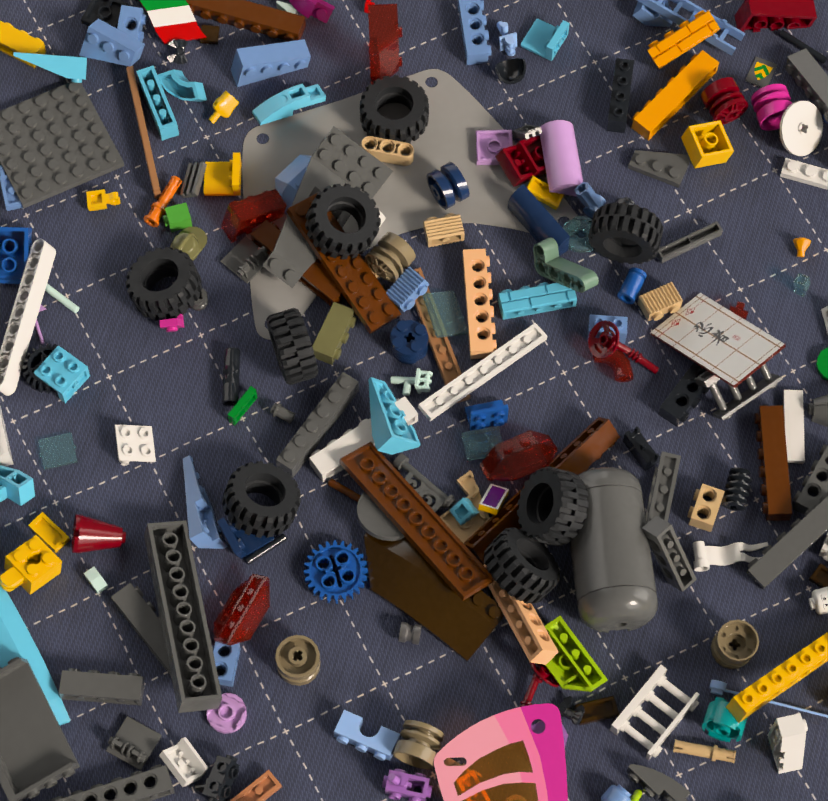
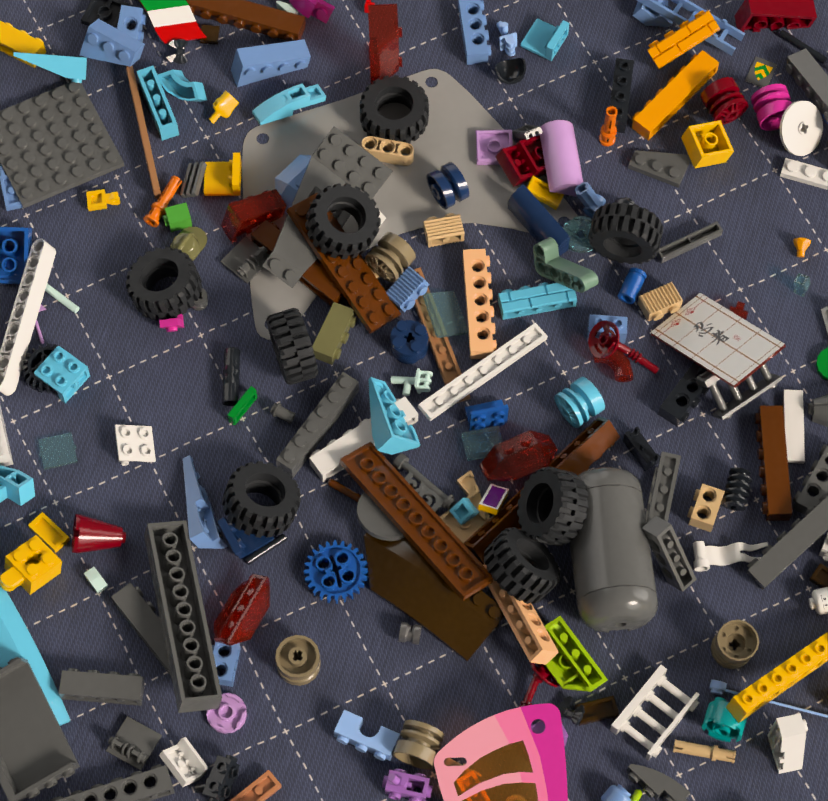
(579, 402): none -> medium azure wheel
(609, 130): none -> orange pin

